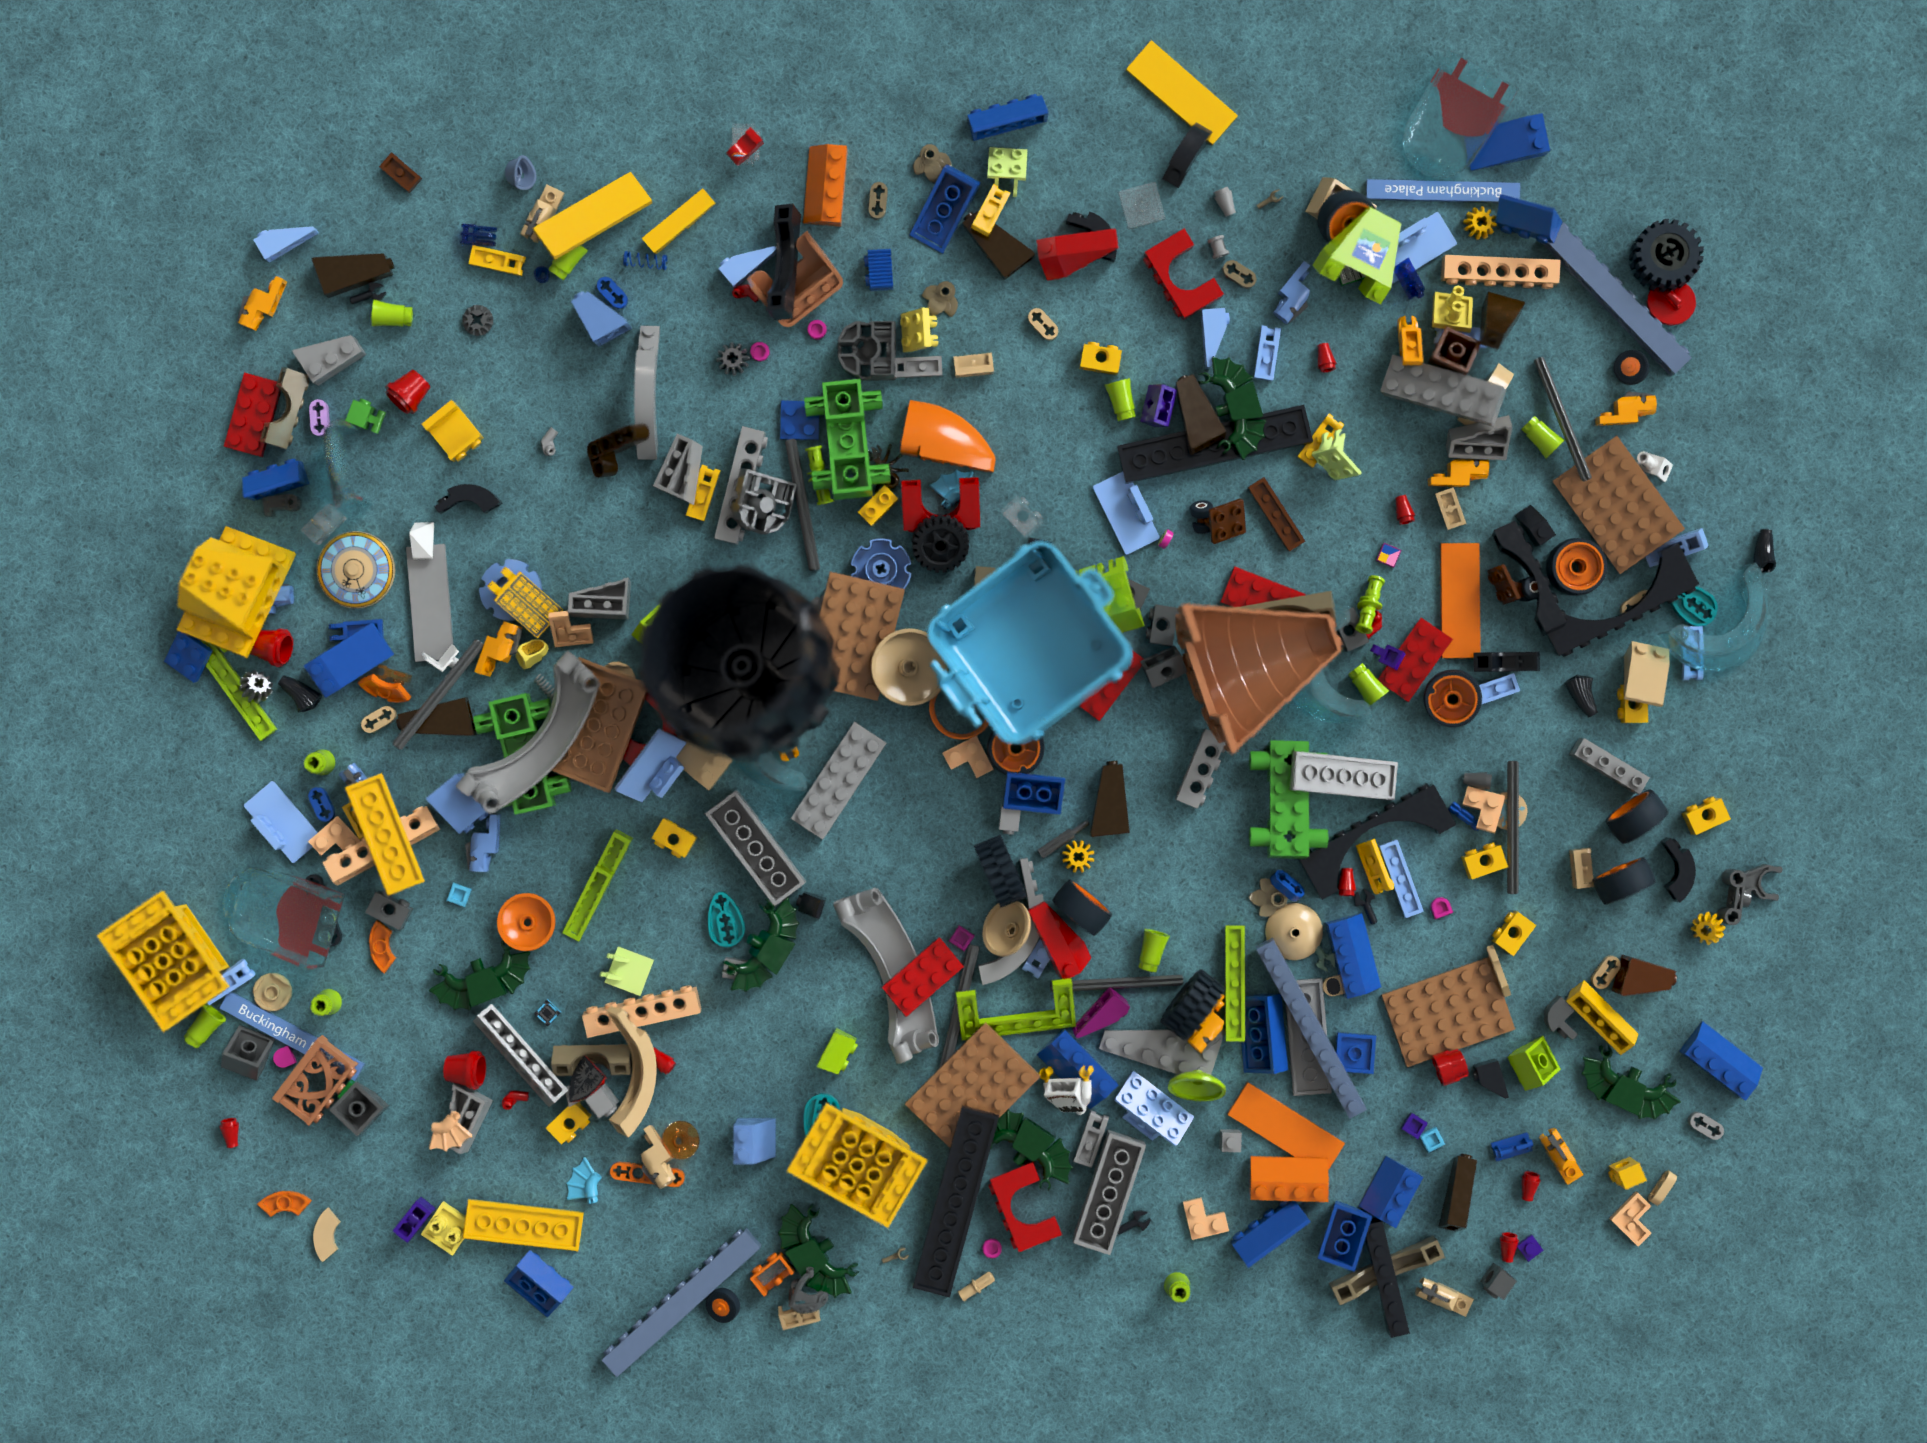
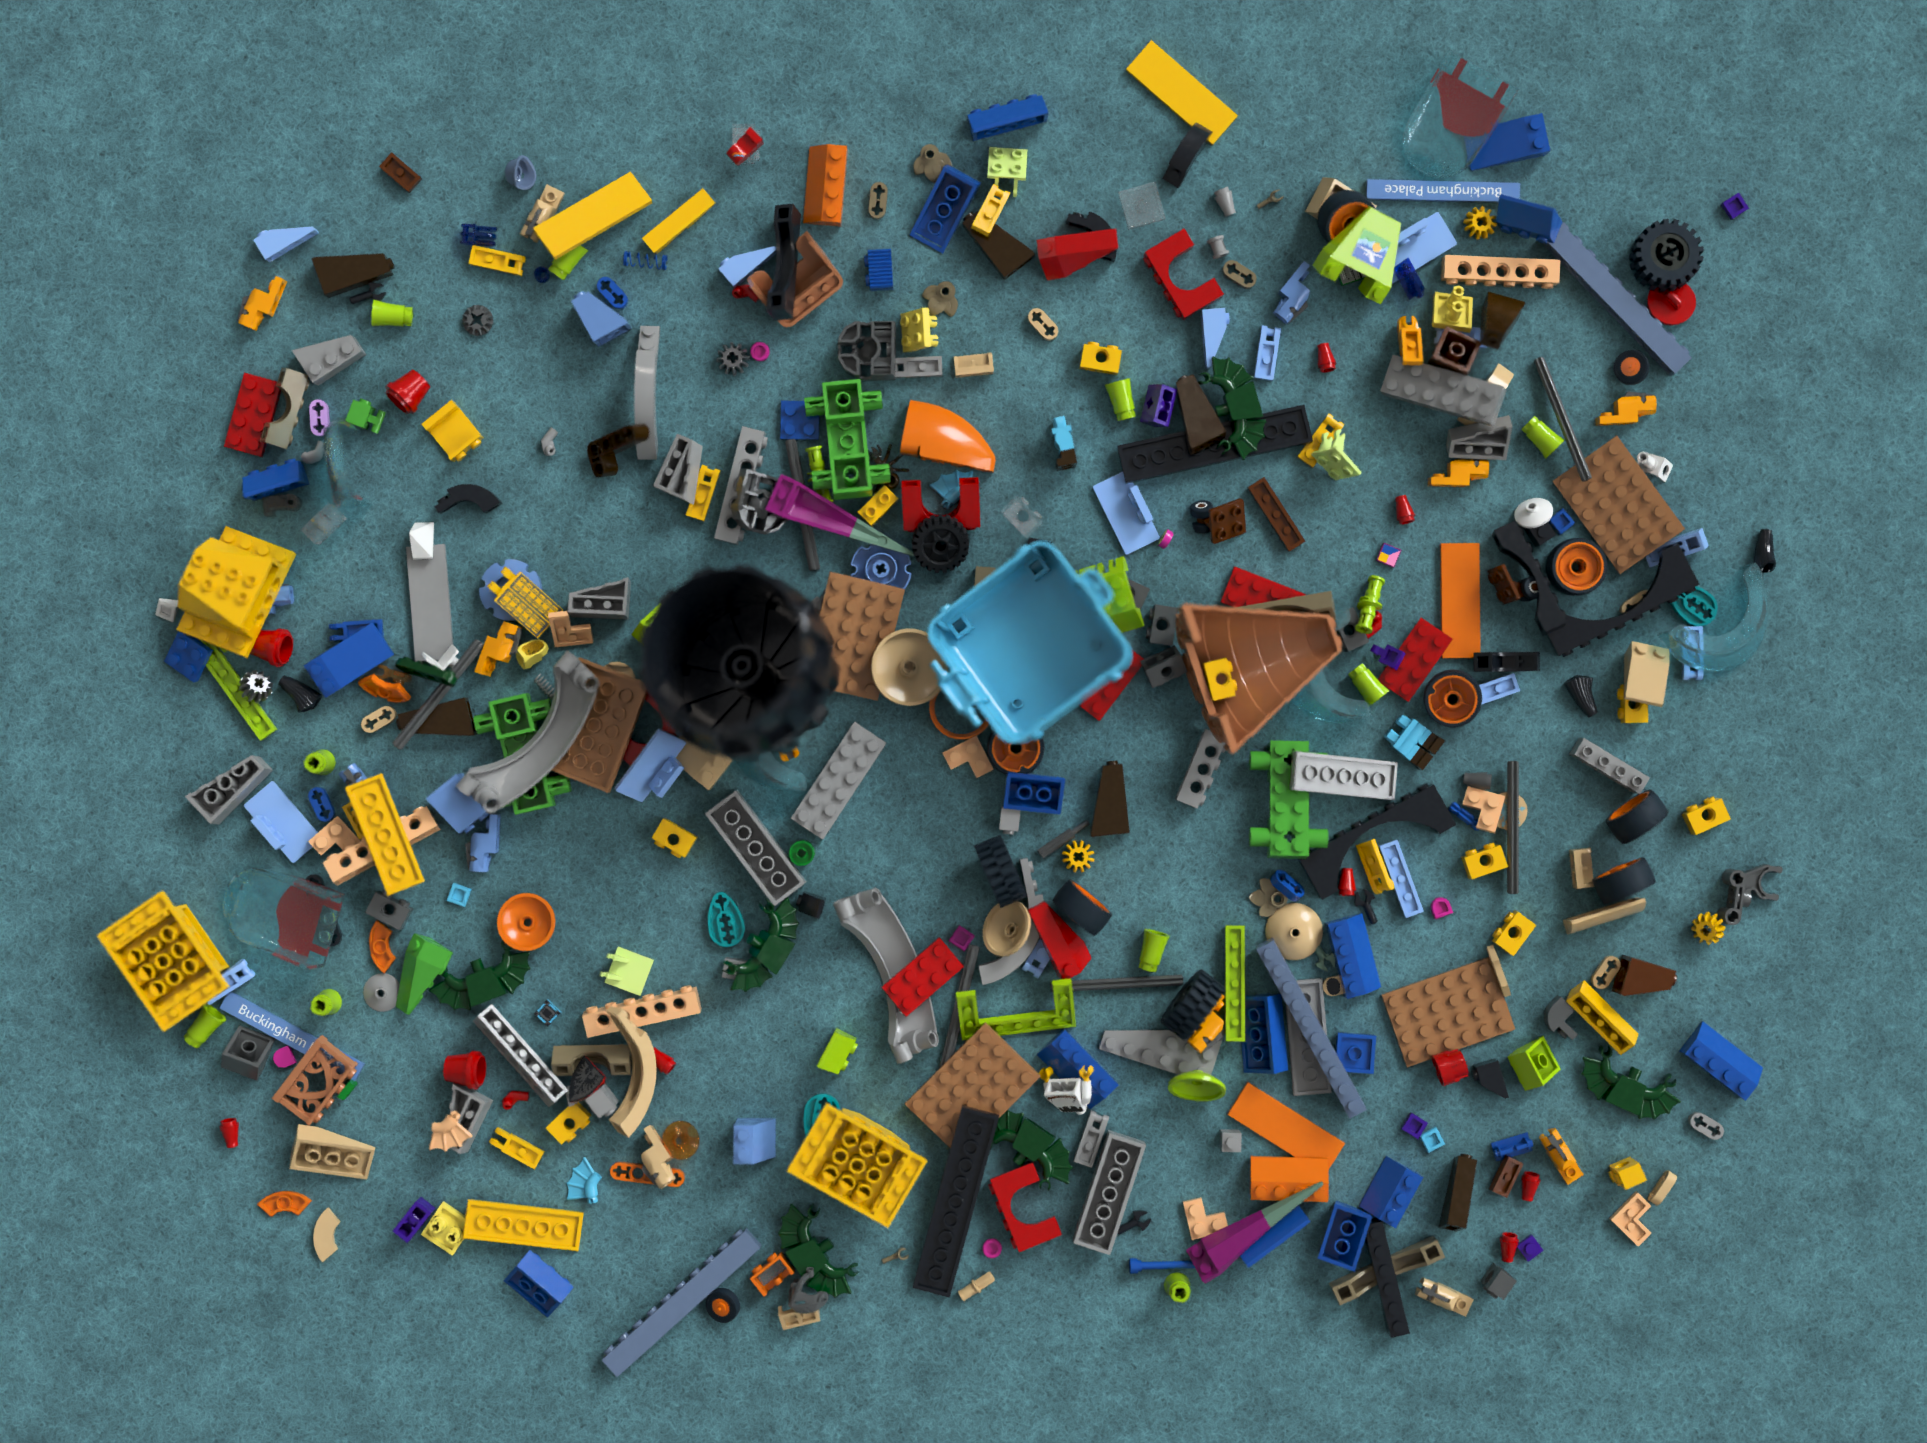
(169, 607): none -> white slope
(229, 789): none -> light grey wedge
(278, 992): tan tile -> none
(314, 455): none -> light grey arm
(330, 1153): none -> tan slope
(355, 569): dish -> none
(359, 1108): dark grey slope -> none
(381, 982): none -> light grey dish
(421, 965): none -> bright green wedge
(426, 672): none -> dark green plate
(518, 1148): none -> yellow hinge
(597, 884): lime slope -> none
(802, 852): none -> green wheel
(807, 507): none -> magenta plate
(817, 329): dark pink tile -> none
(1064, 444): none -> medium azure hips
(1103, 1012): magenta slope -> none
(1137, 1265): none -> blue piece
(1152, 1110): light blue bracket -> none
(1211, 670): none -> yellow brick
(1224, 1246): none -> magenta plate
(1412, 734): none -> medium azure hips
(1450, 508): tan hinge -> none
(1506, 1176): none -> reddish brown plate
(1533, 513): none -> white dish
(1561, 521): none -> blue tile
(1604, 915): none -> tan slope
(1684, 872): black arch -> none
(1734, 206): none -> dark purple plate

